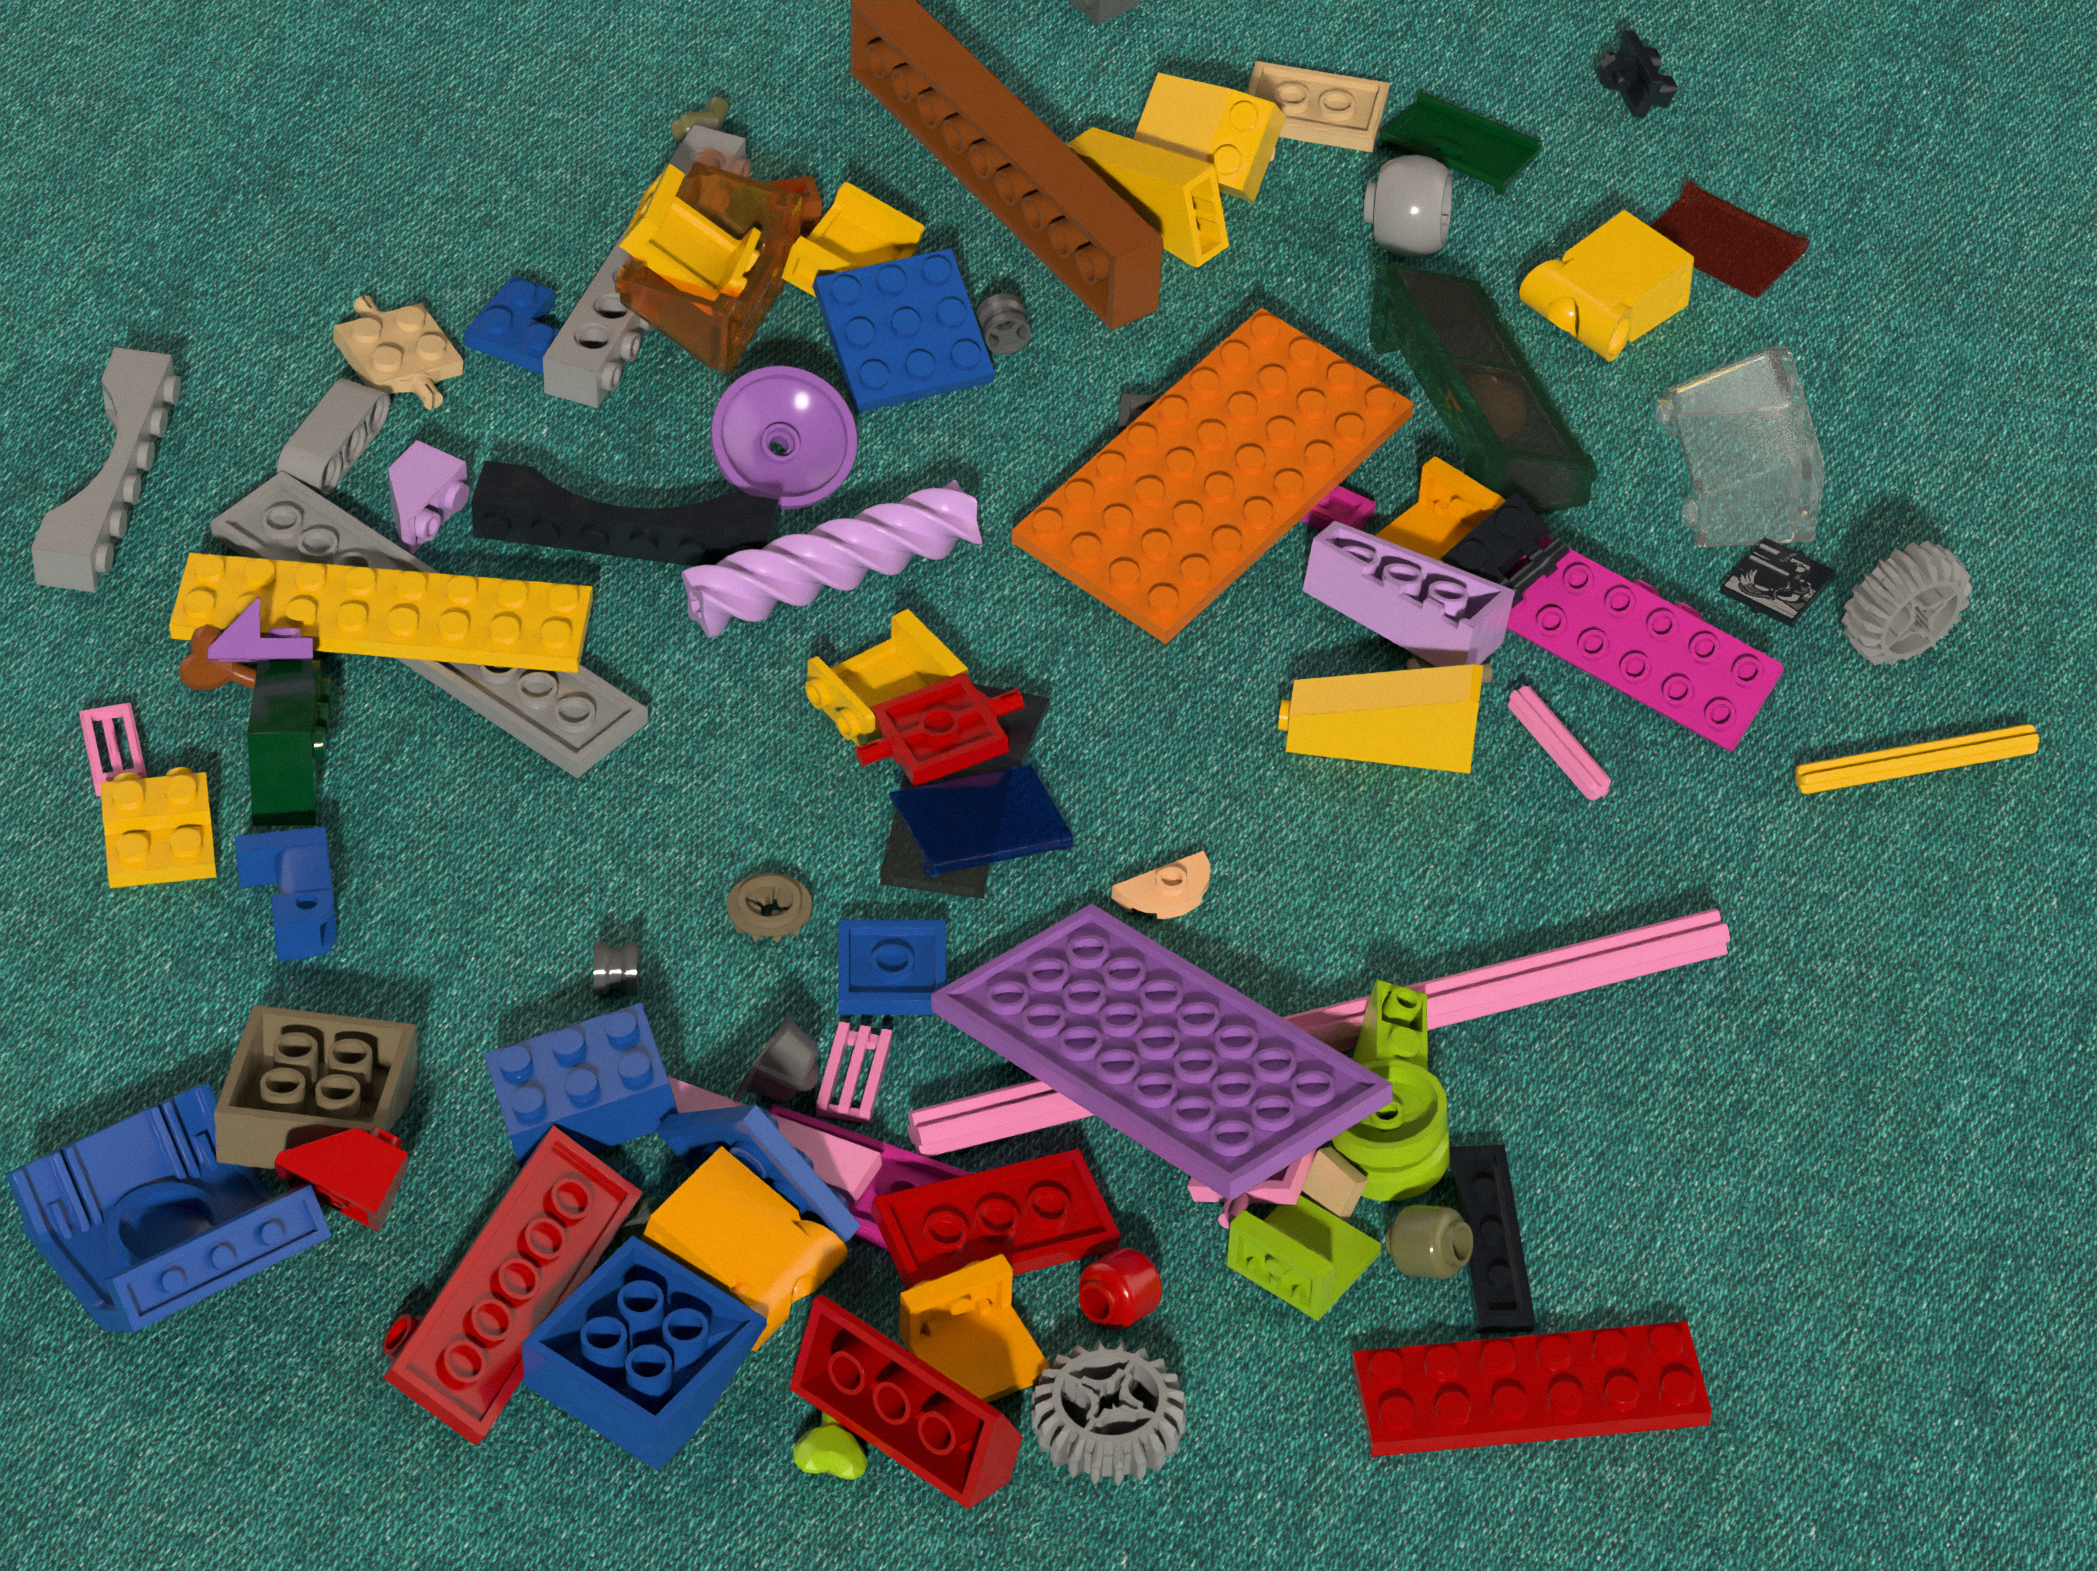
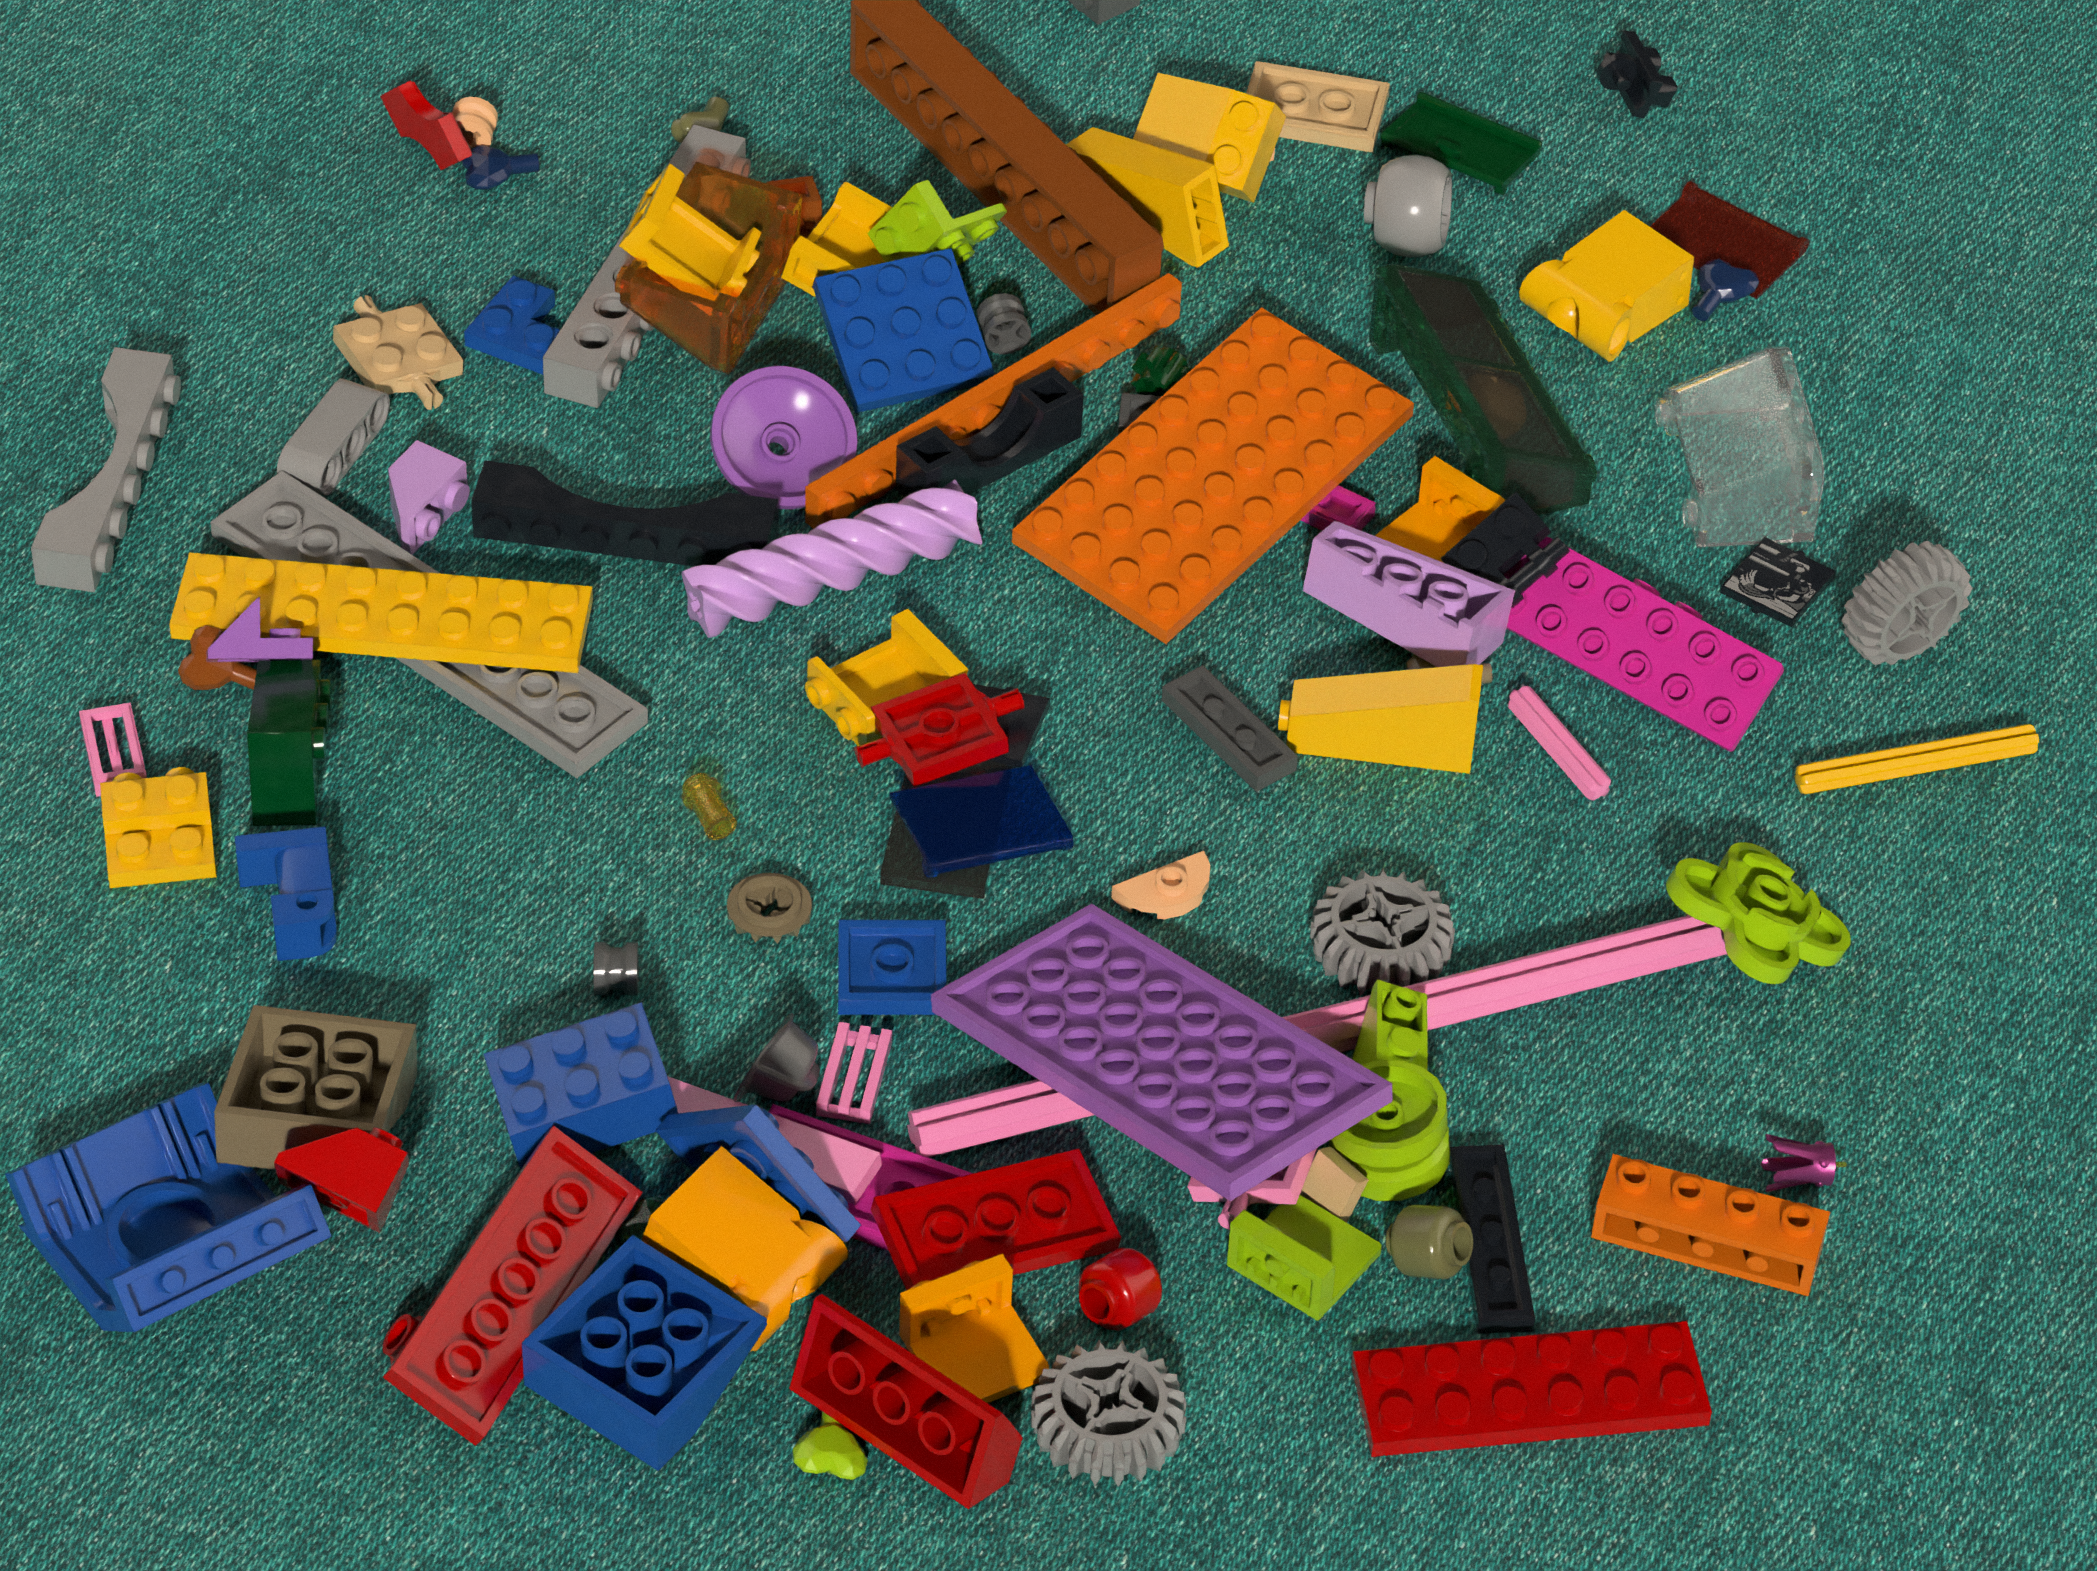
(427, 125): none -> red tile
(476, 120): none -> light nougat wheel
(492, 167): none -> dark blue rock
(703, 796): none -> clear yellow pin
(923, 226): none -> lime bracket
(1036, 421): none -> black arch
(1072, 355): none -> orange plate
(1158, 371): none -> dark green gear
(1229, 728): none -> dark grey plate
(1381, 931): none -> light grey gear
(1710, 1224): none -> orange brick
(1722, 285): none -> dark blue rock
(1760, 911): none -> lime plant
(1809, 1163): none -> flat silver piece

